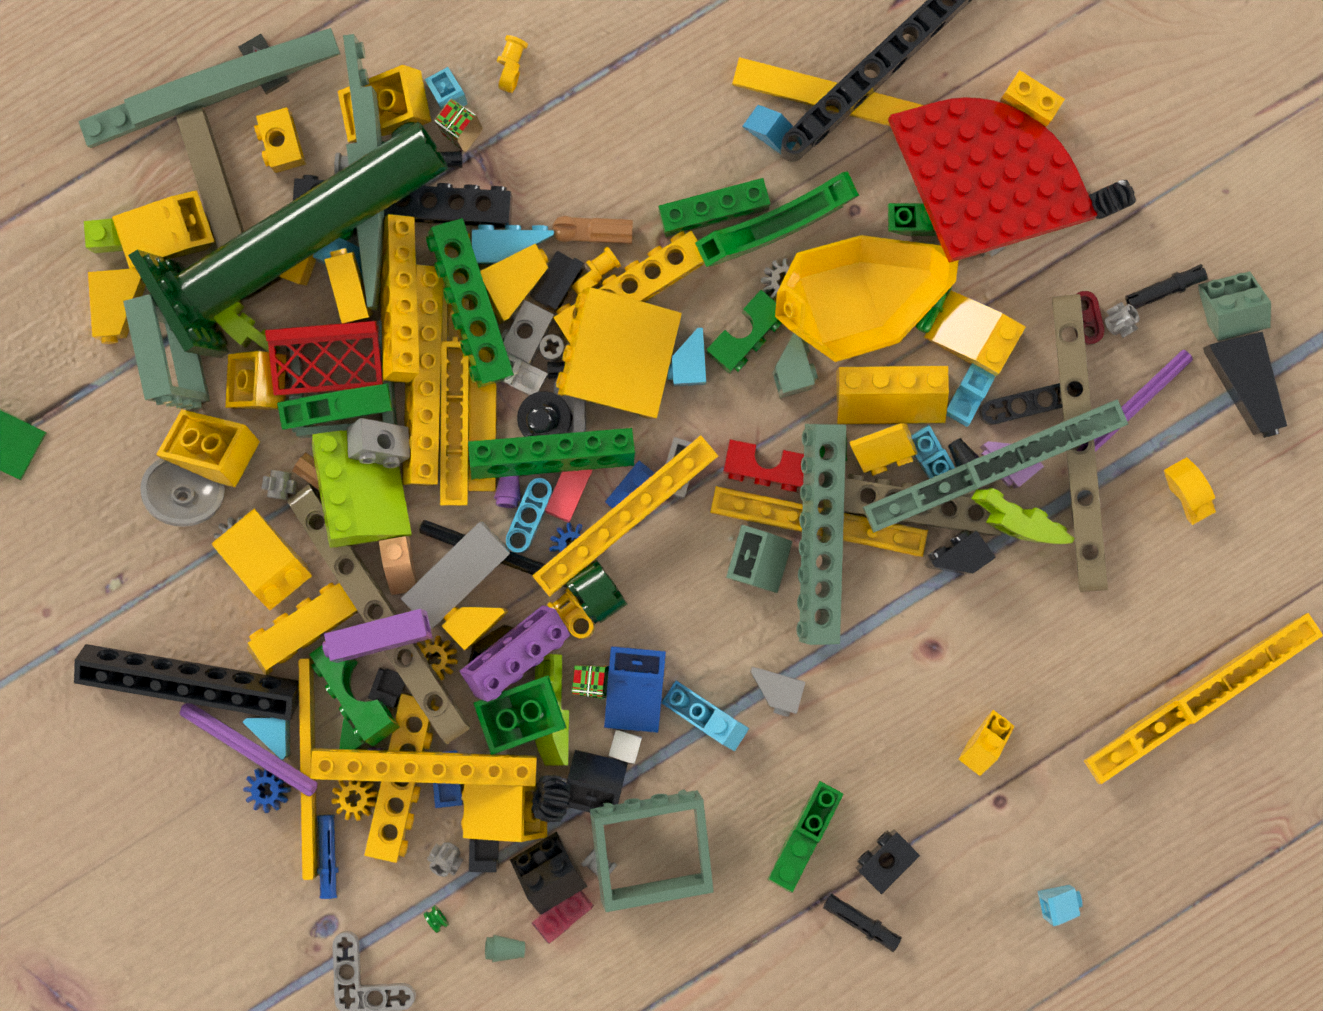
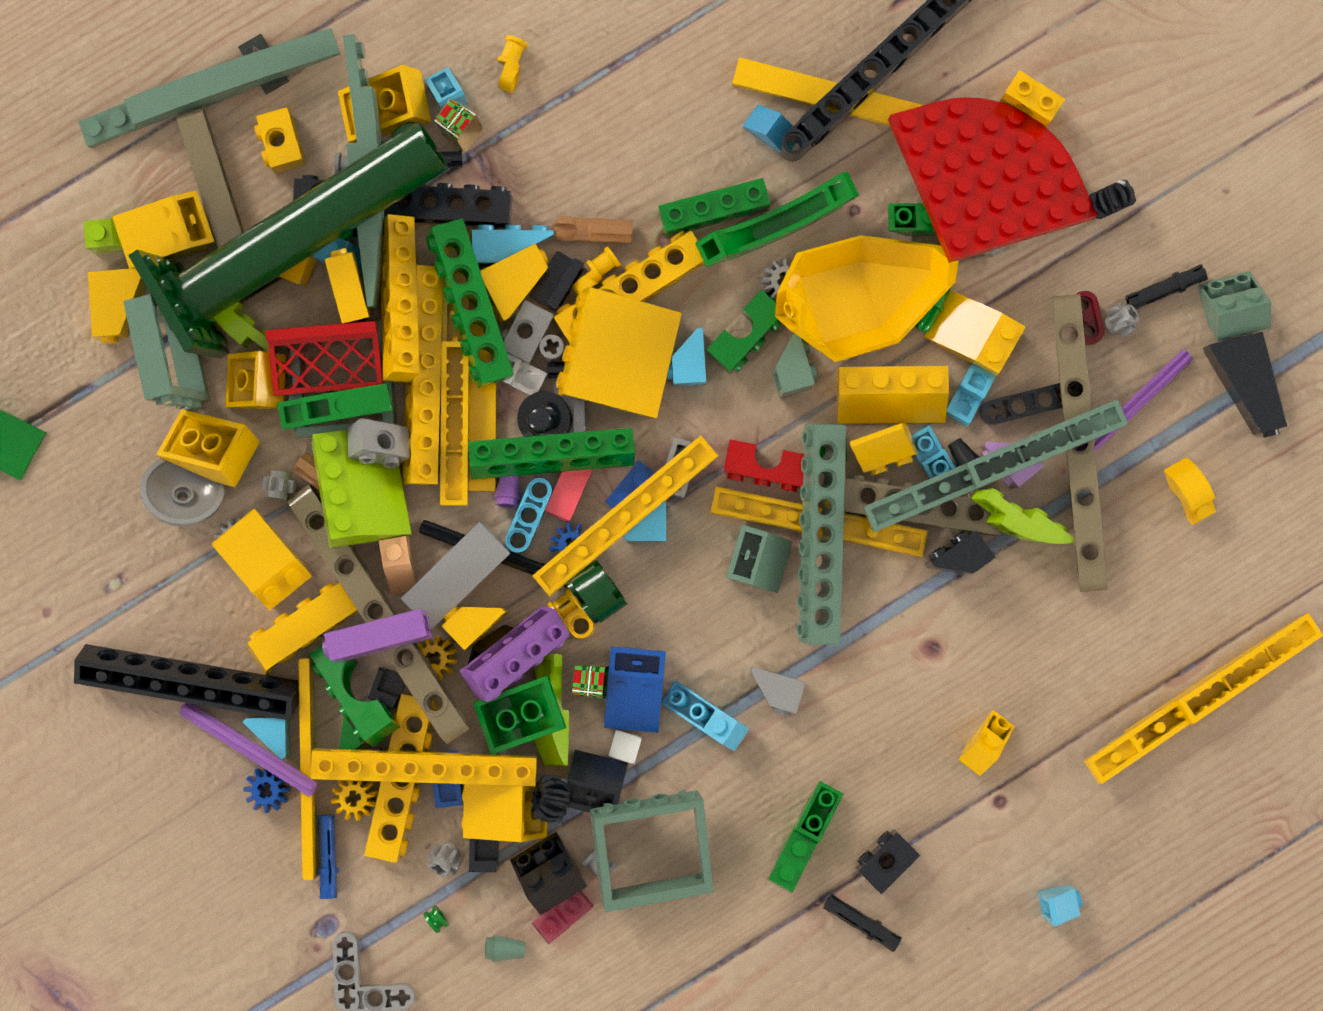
(651, 528): none -> medium azure slope

